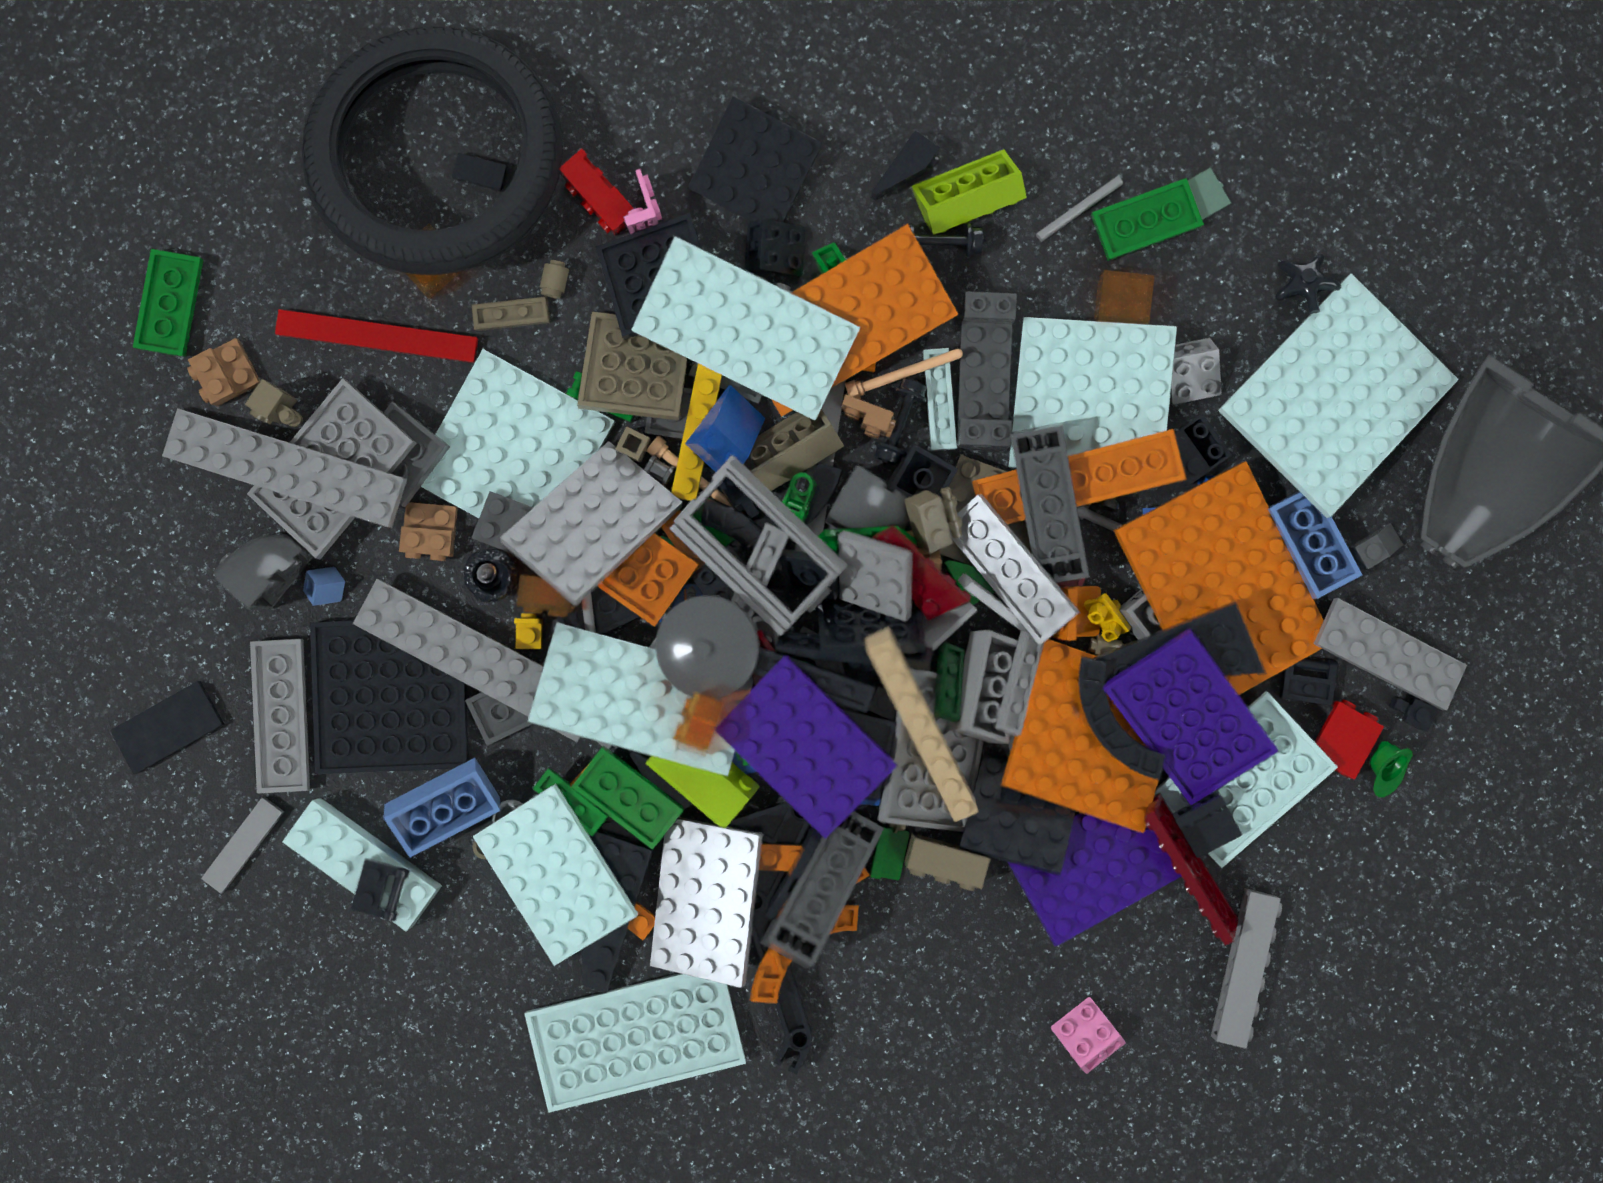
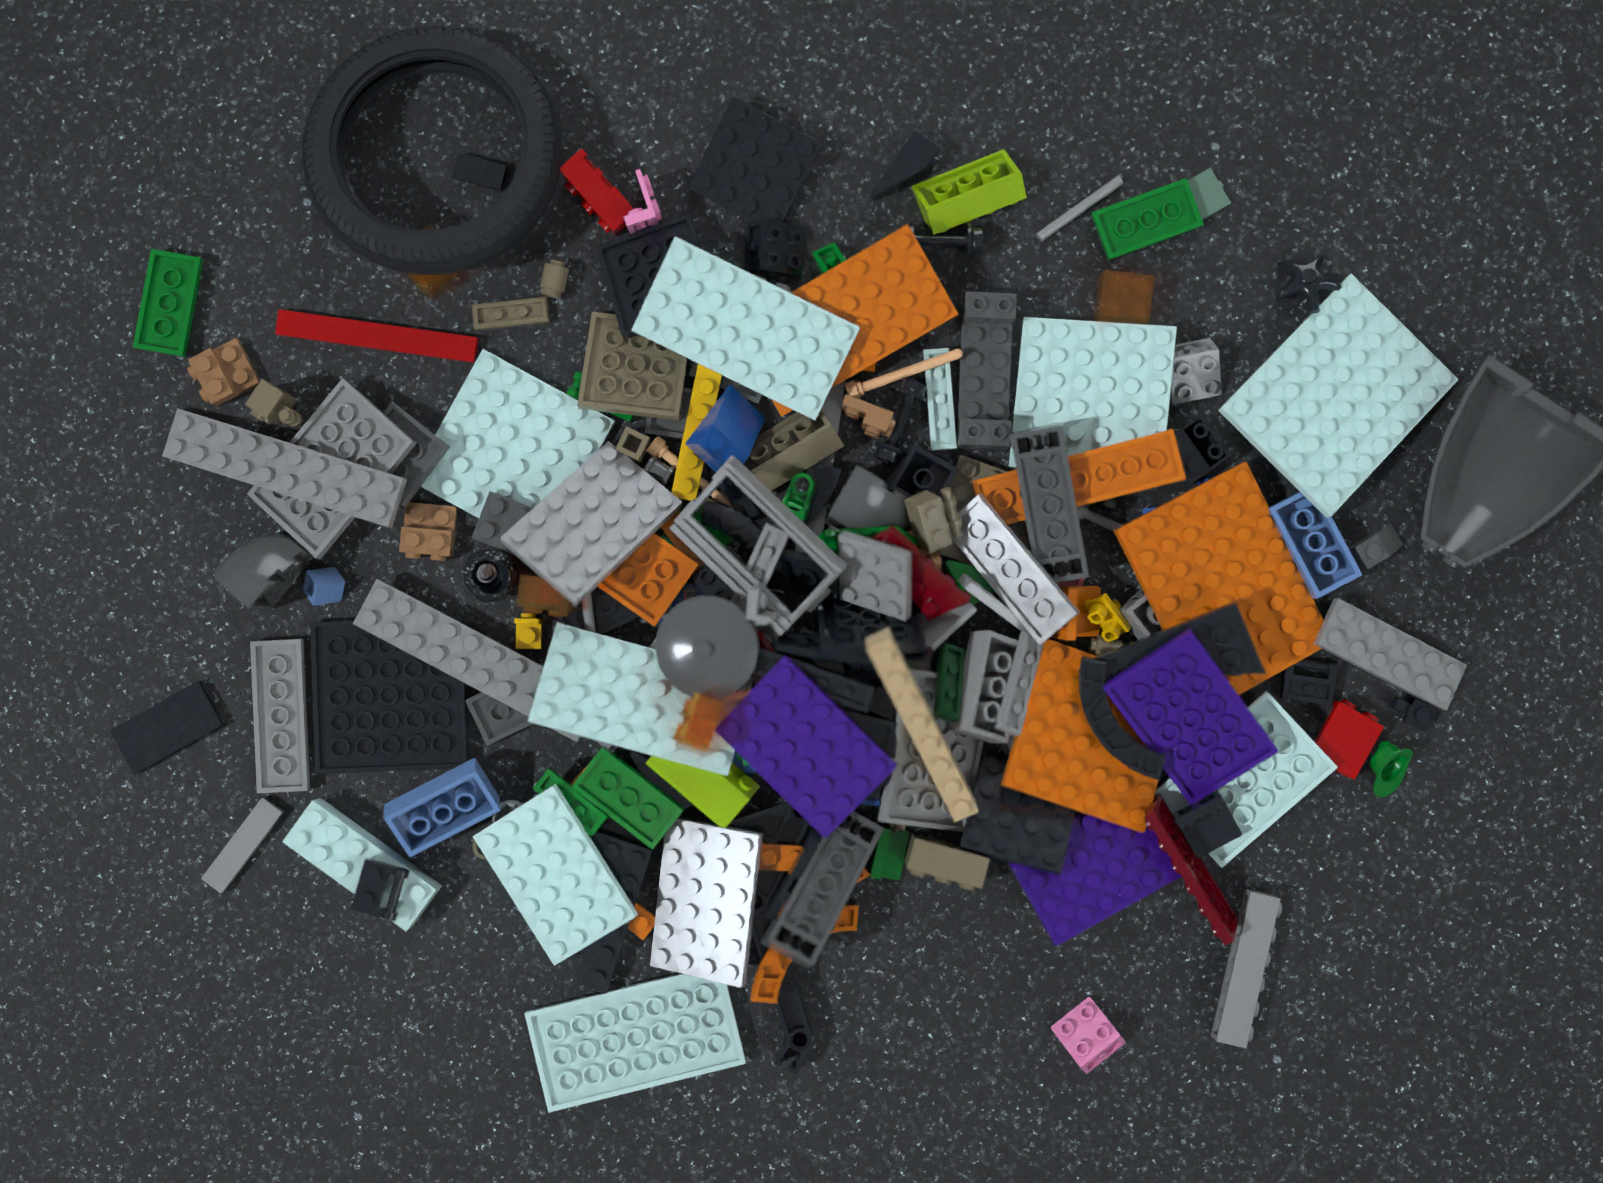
(756, 602): none -> light grey bracket

